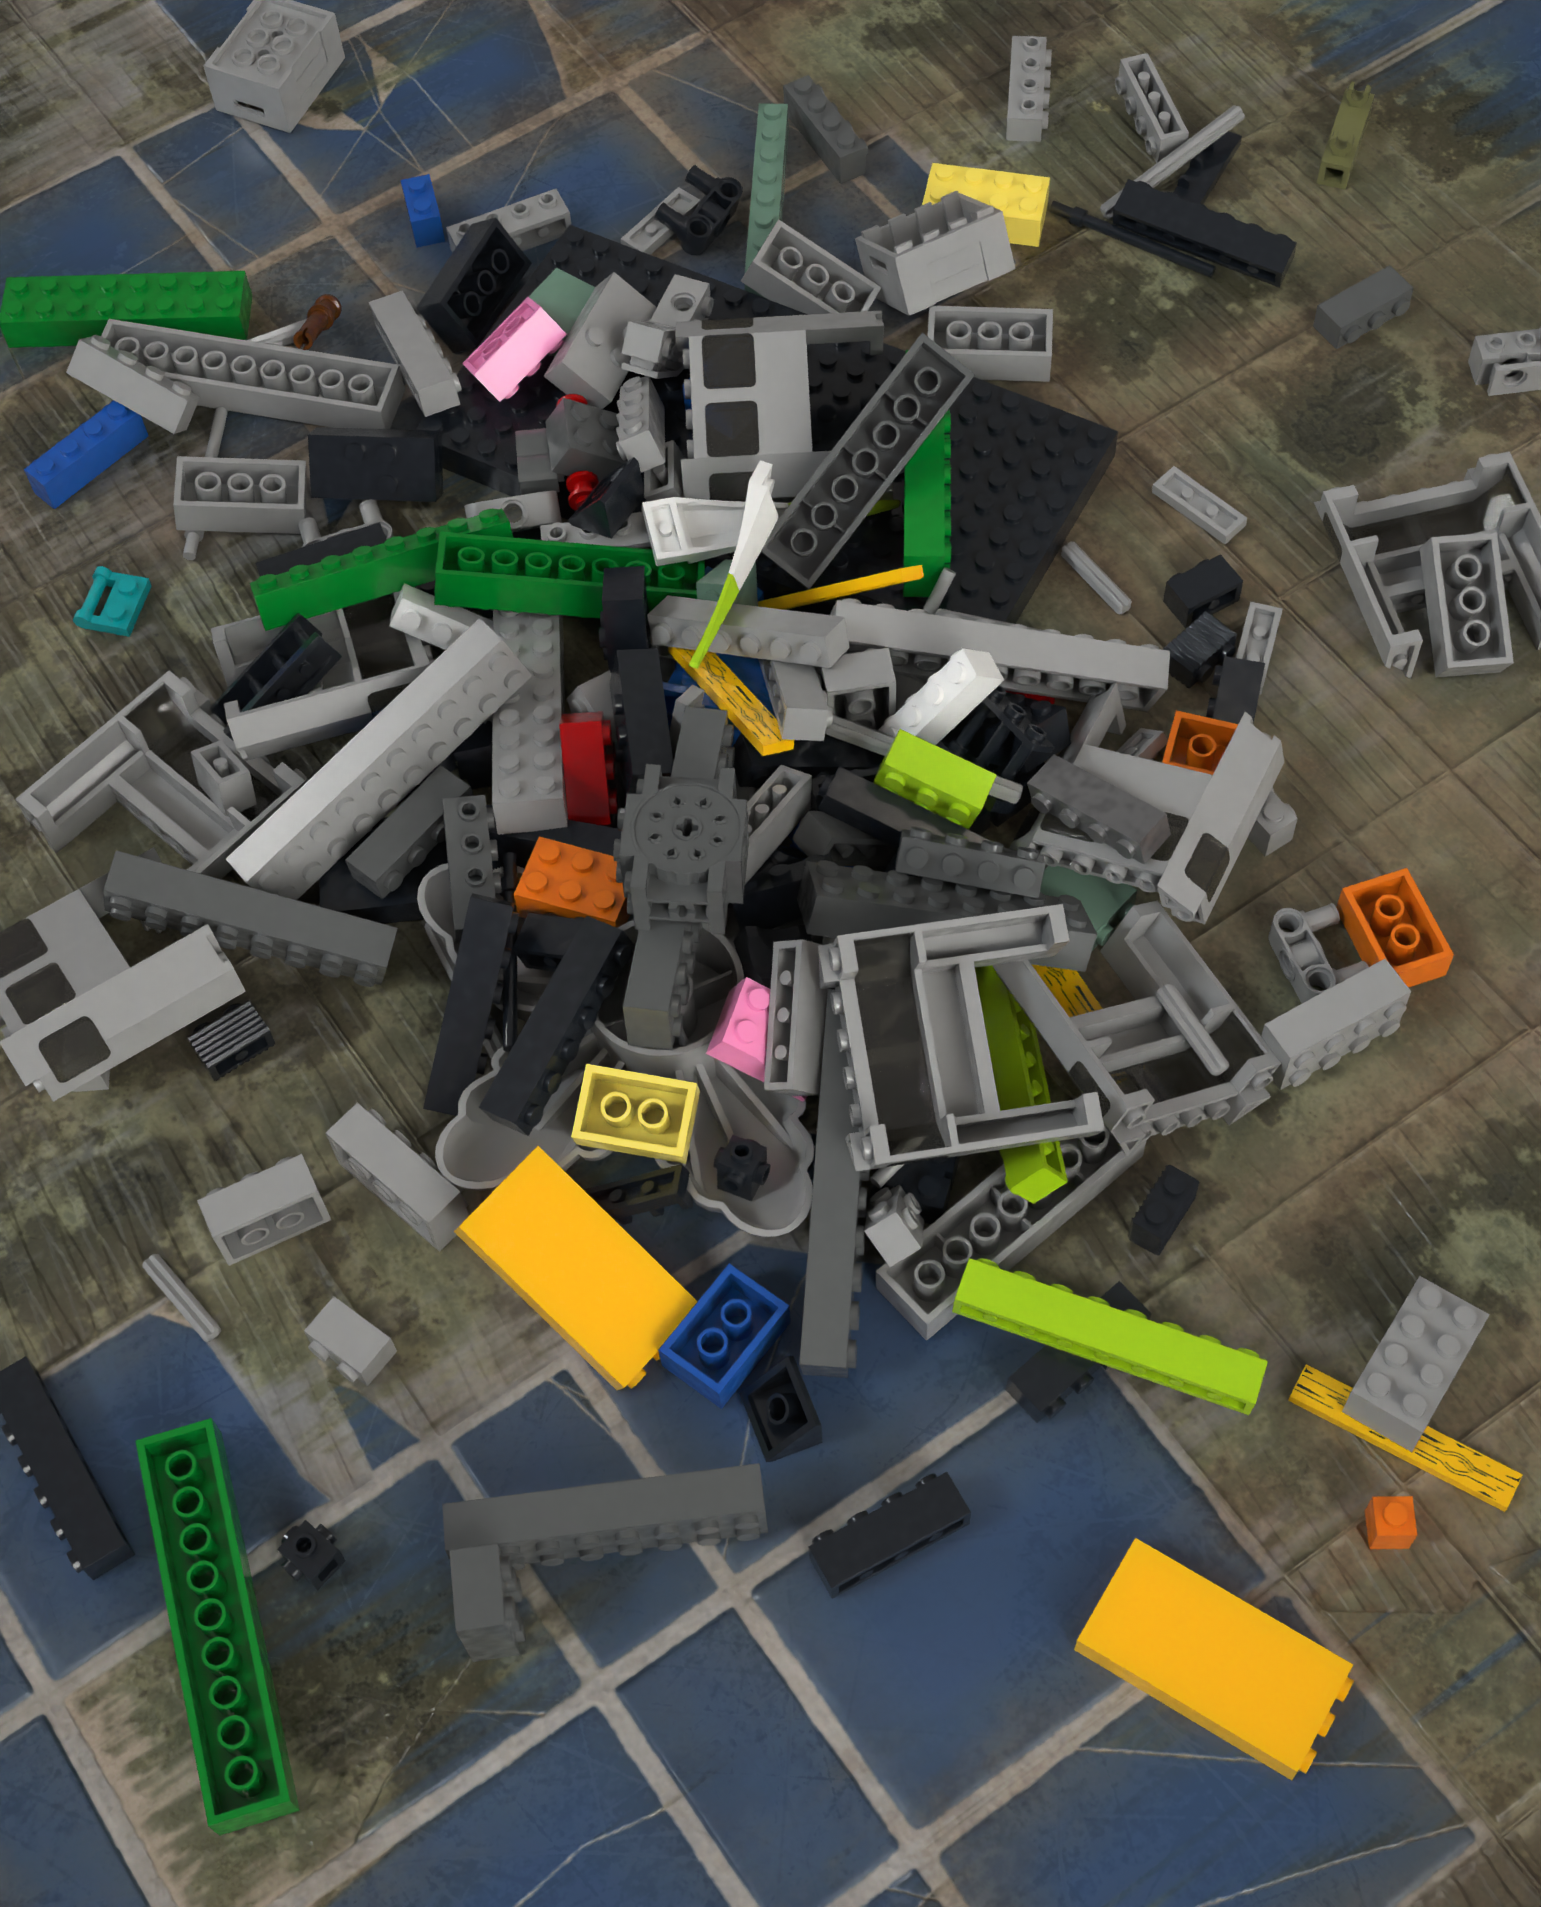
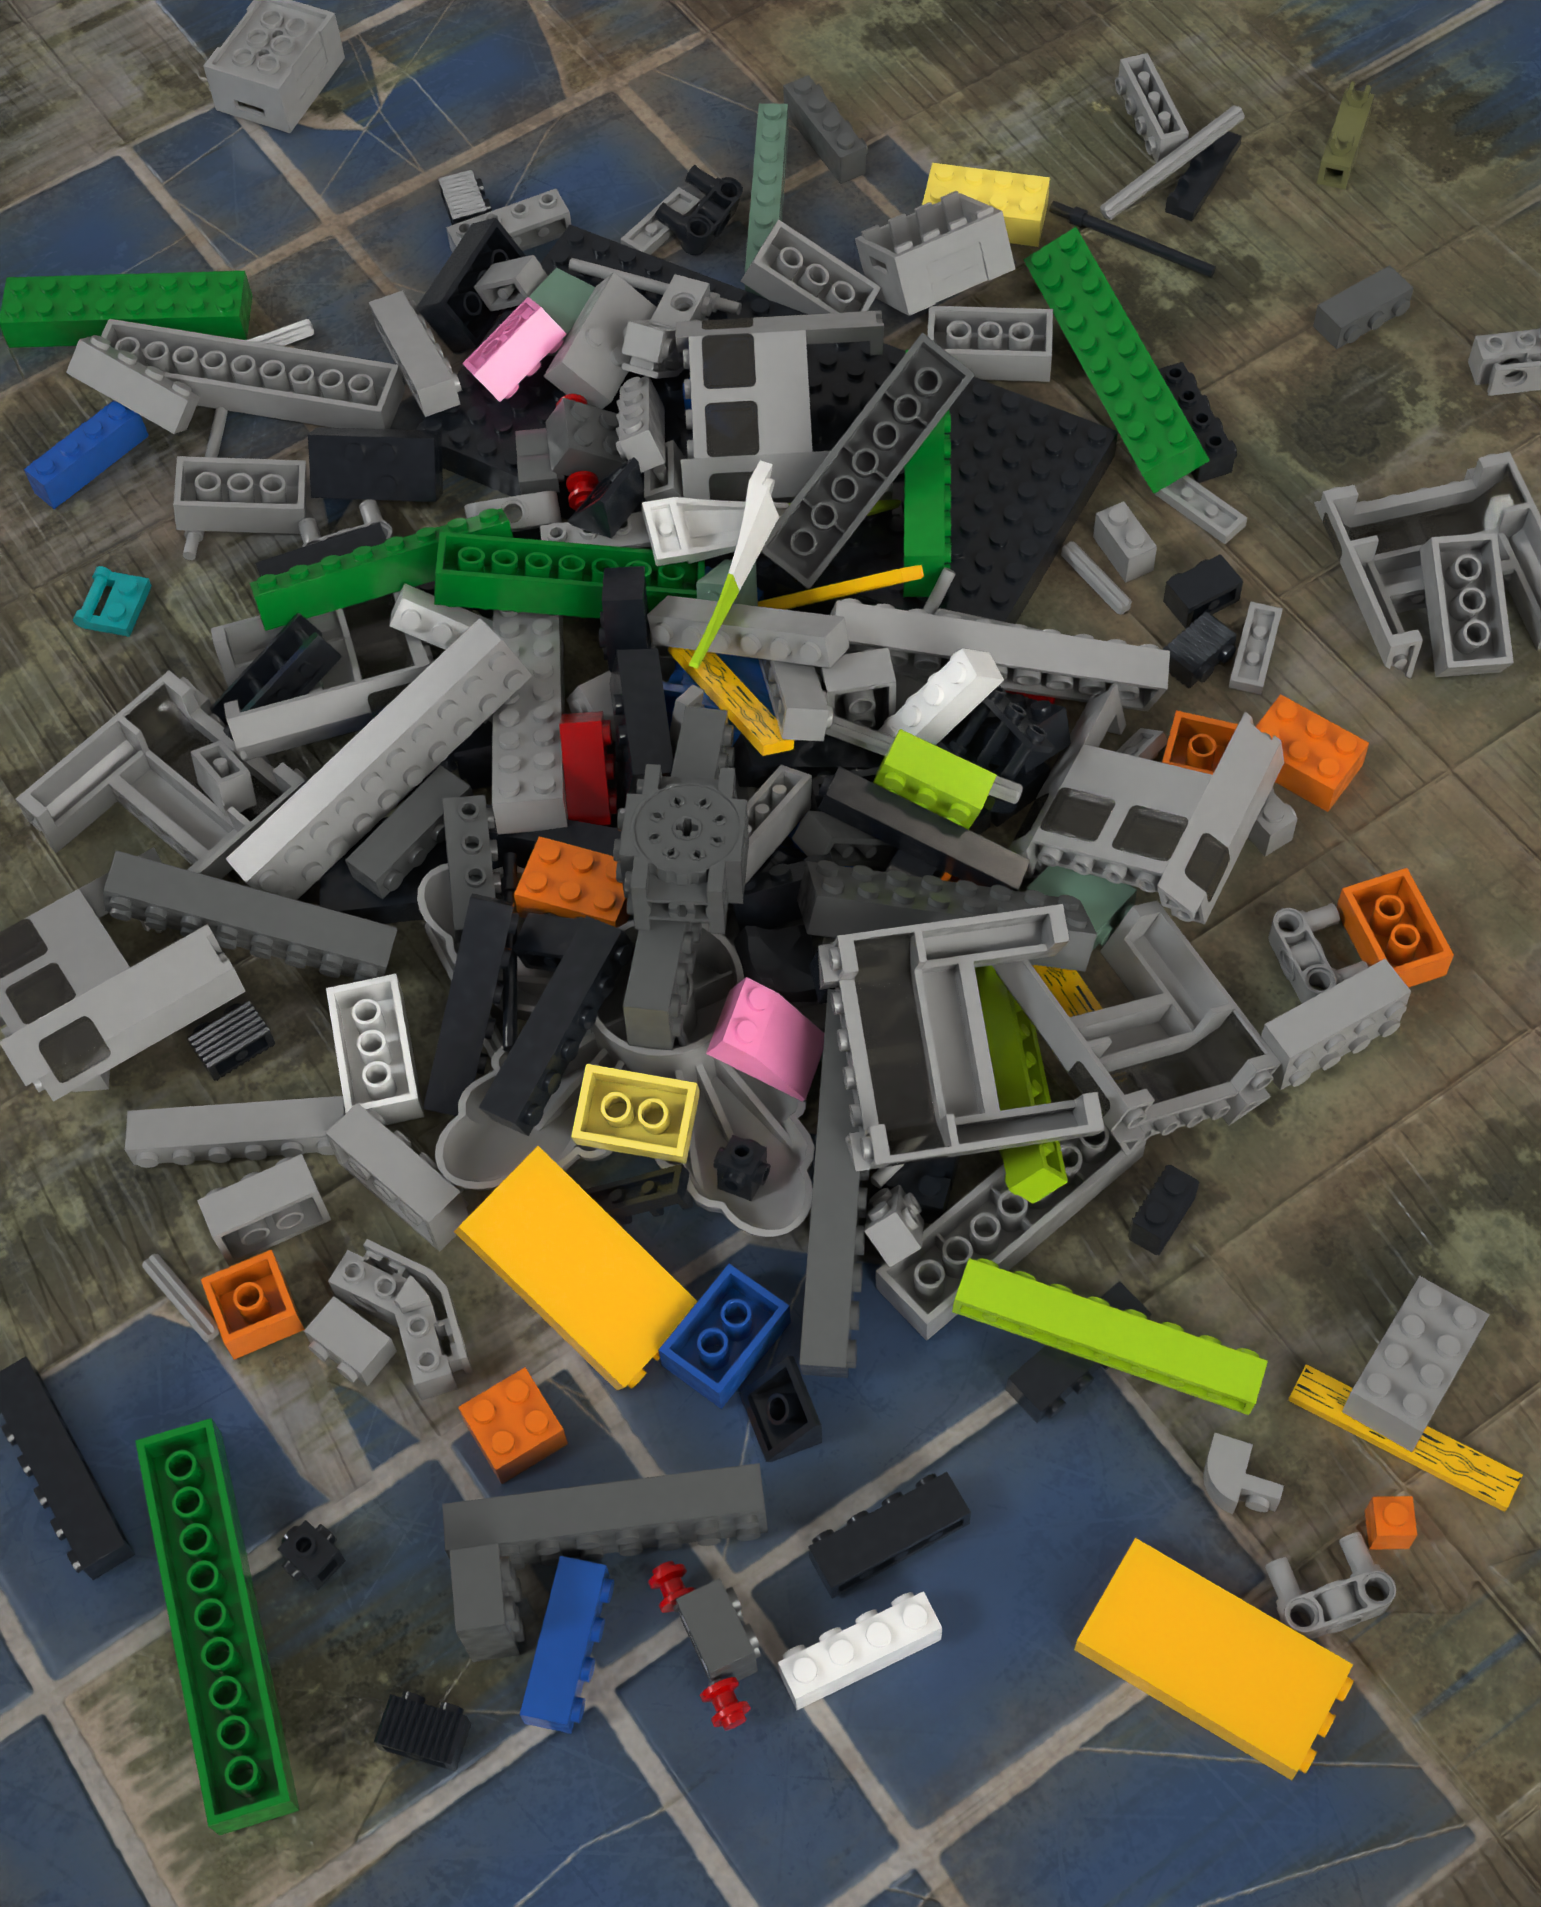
(231, 1131): none -> light grey brick
(252, 1304): none -> orange brick
(319, 318): reddish brown pin -> none
(375, 1048): none -> white brick
(407, 1306): none -> light grey brick
(423, 210): blue brick -> none
(423, 1731): none -> black brick
(463, 196): none -> brick
(510, 282): none -> light grey brick
(513, 1425): none -> orange brick
(566, 1644): none -> blue brick
(646, 283): none -> light grey bar
(716, 1632): none -> dark grey brick
(795, 1020): light grey brick -> none
(860, 1649): none -> white brick
(970, 863): dark grey brick -> none
(1027, 87): light grey brick -> none
(1099, 809): flat silver brick -> none
(1116, 361): none -> green brick
(1124, 542): none -> light grey brick
(1192, 1029): light grey axle -> none
(1203, 422): none -> black brick
(1204, 232): black brick -> none
(1227, 1477): none -> light grey brick
(1238, 689): black brick -> none
(1316, 752): none -> orange brick
(1338, 1603): none -> light grey piece

